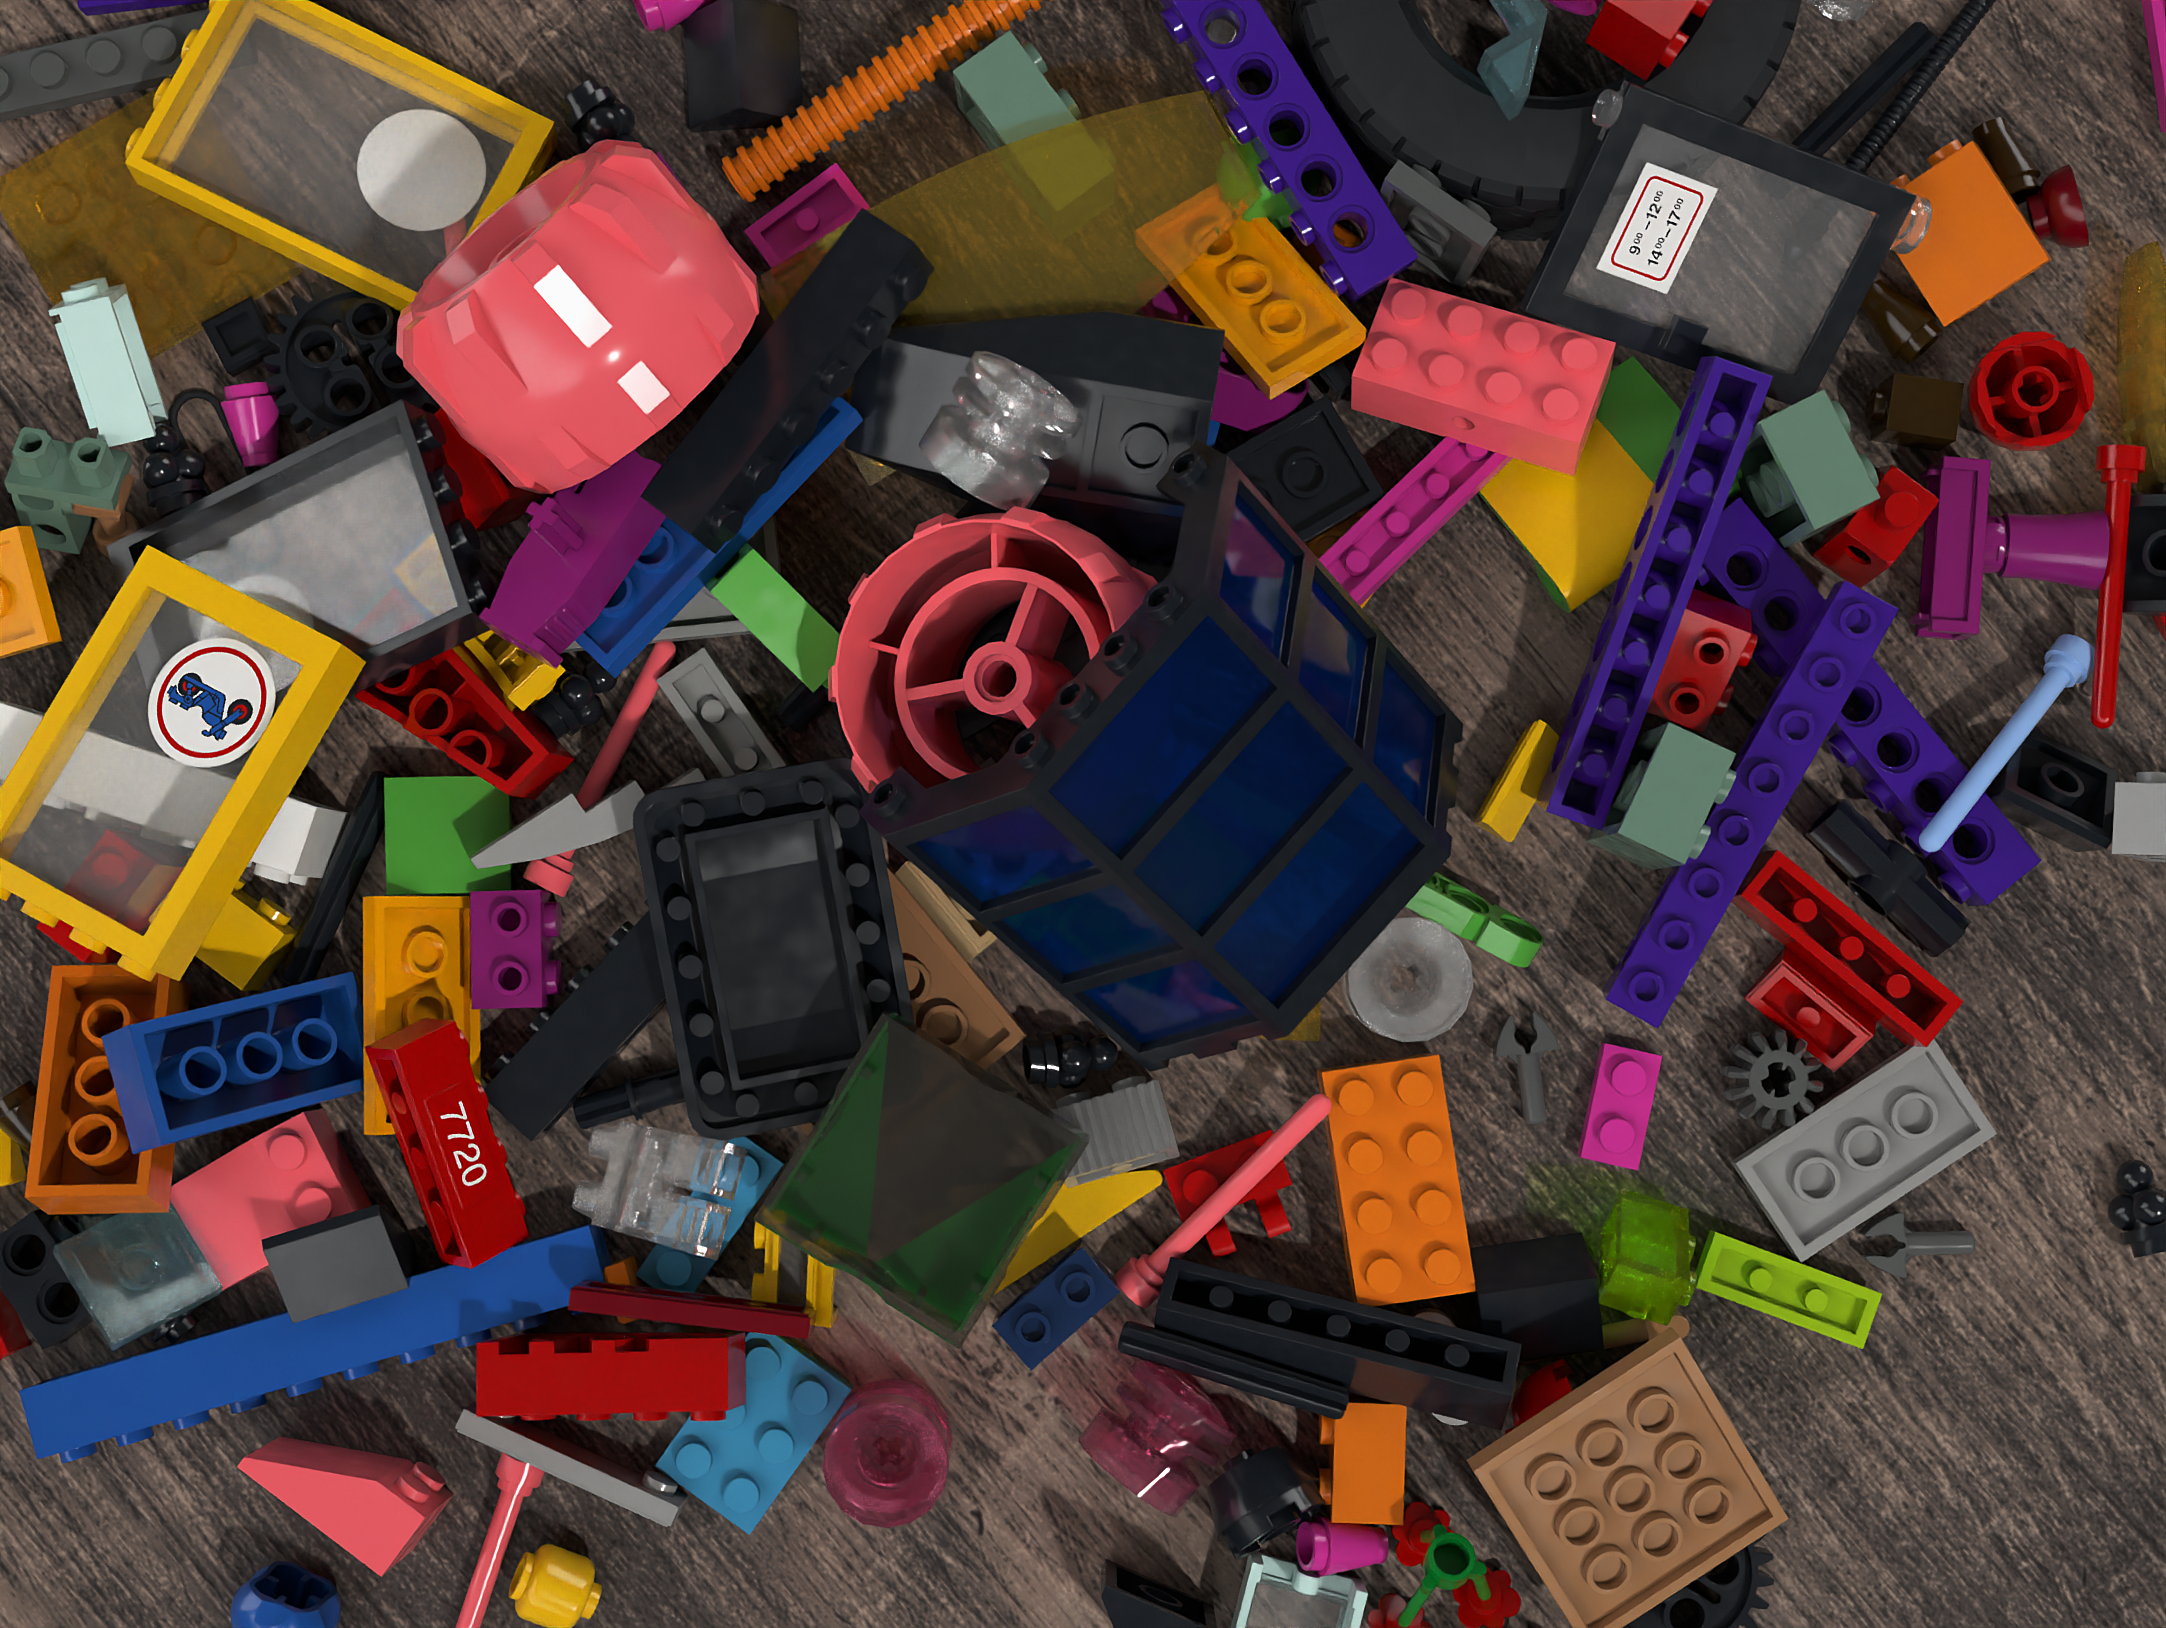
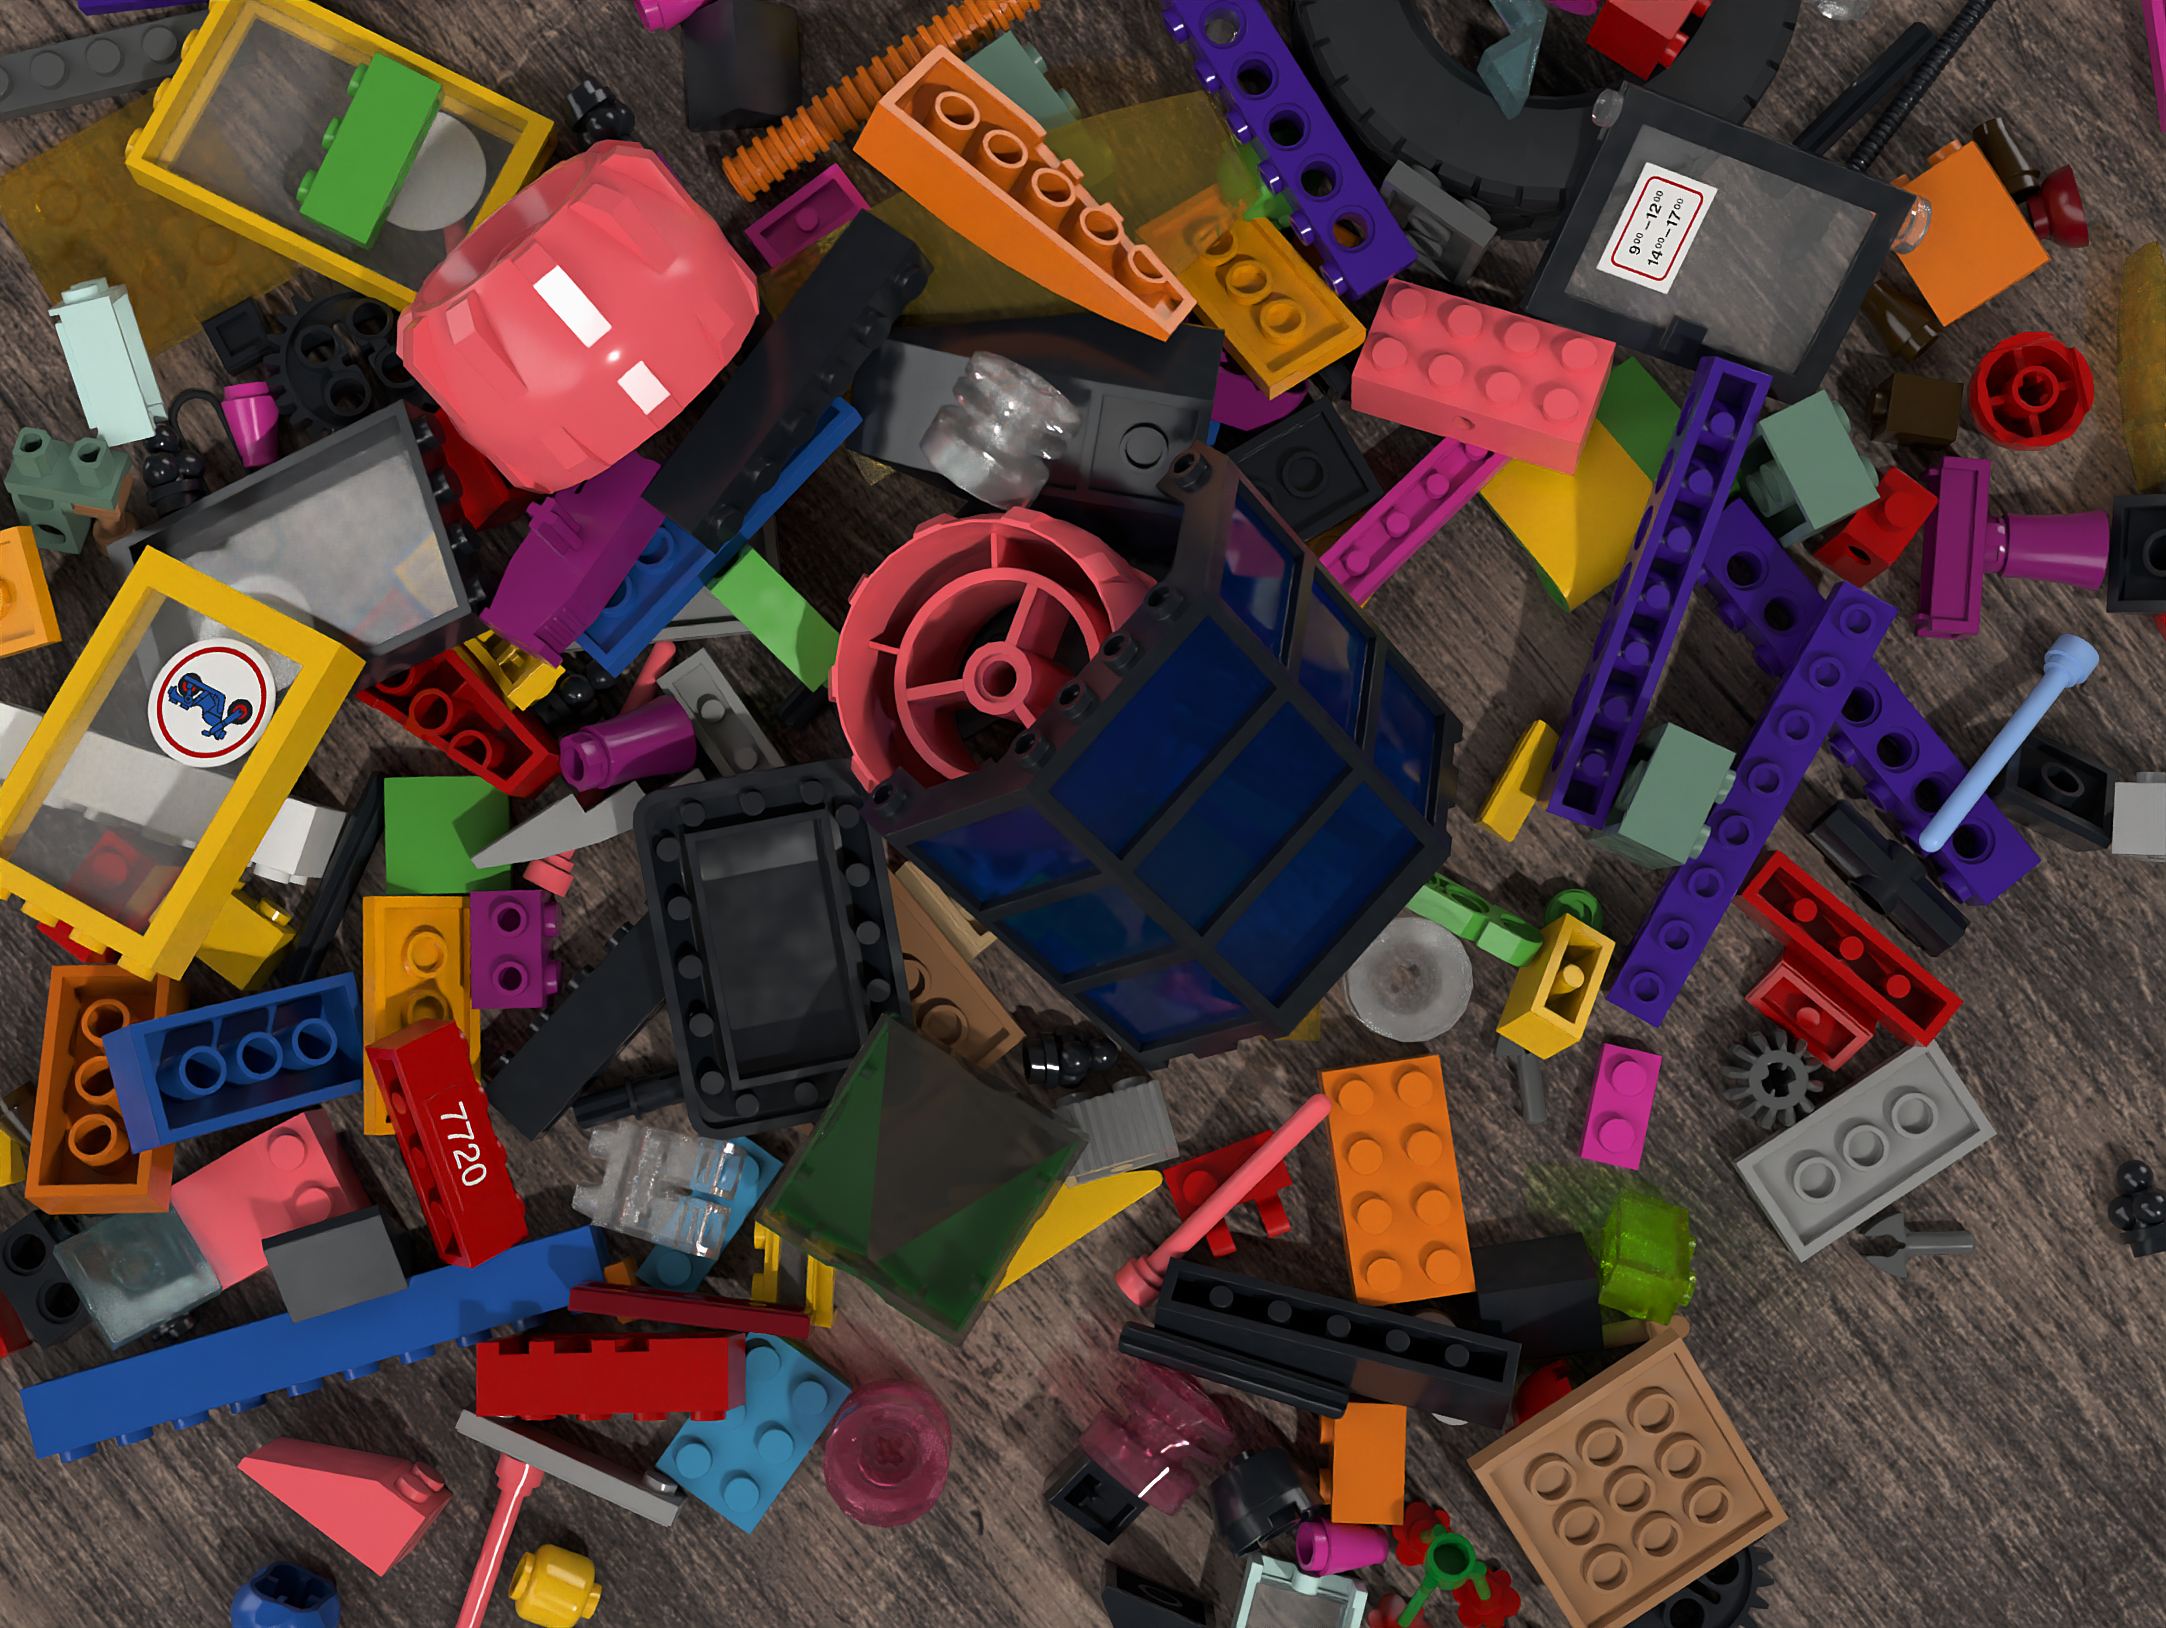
(370, 151): none -> bright green brick
(630, 747): none -> magenta plant
(997, 184): none -> orange wedge
(1056, 1305): dark blue brick -> none
(1092, 1496): none -> black slope
(1557, 989): none -> yellow brick
(1577, 904): none -> bright green tile
(1702, 660): red brick -> none
(1787, 1289): lime plate -> none
(2118, 470): red piece -> none

